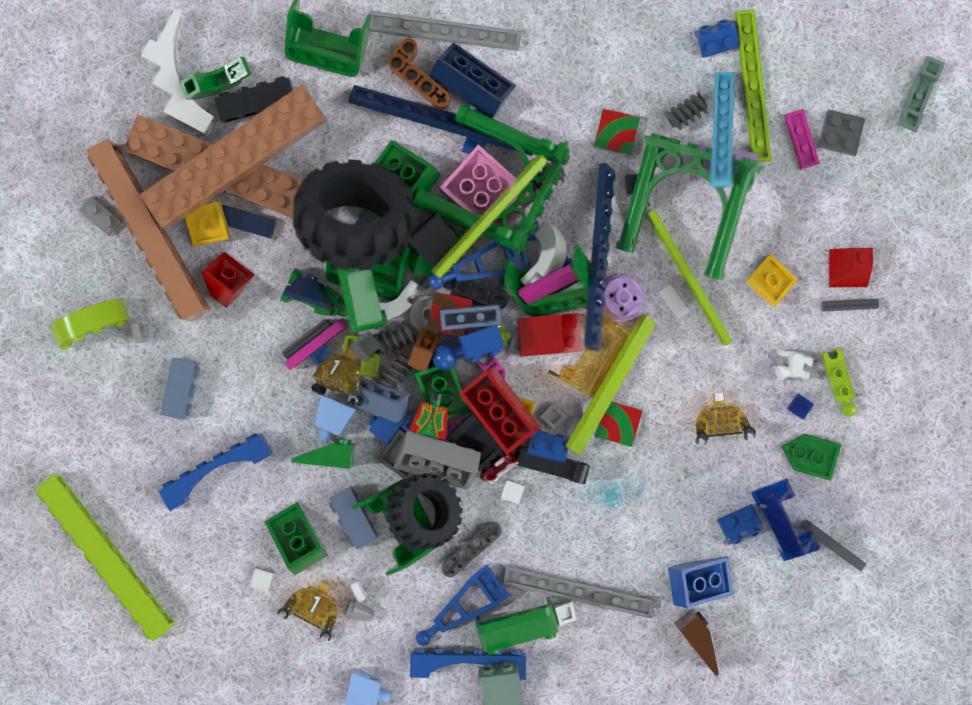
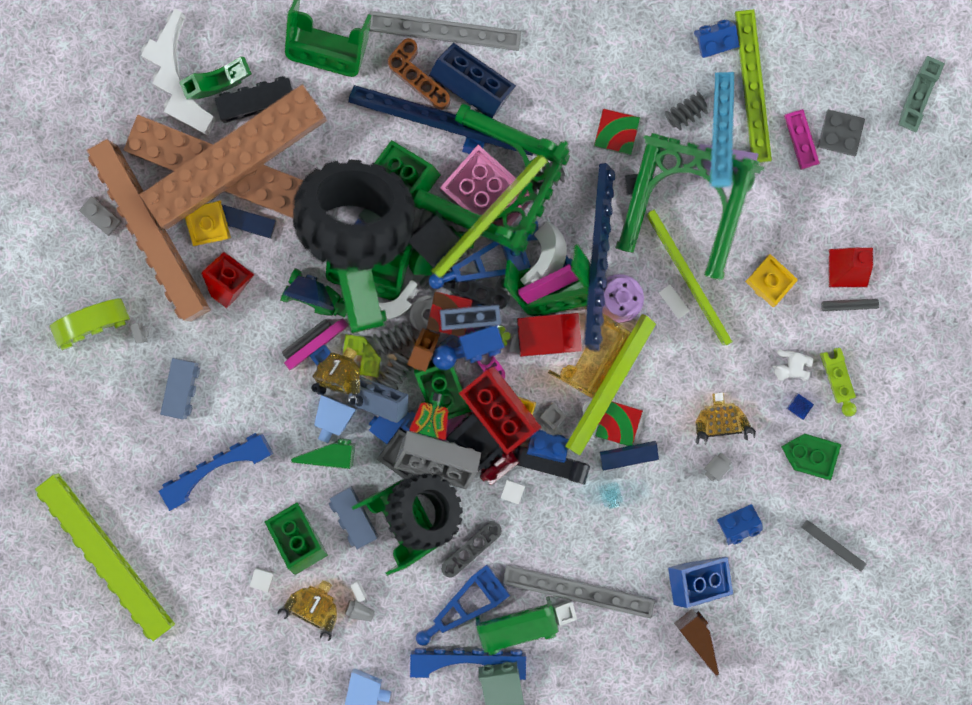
(365, 346): dark grey panel -> none
(629, 455): none -> dark blue tile
(717, 467): none -> light grey brick
(769, 502): clear blue windscreen -> none

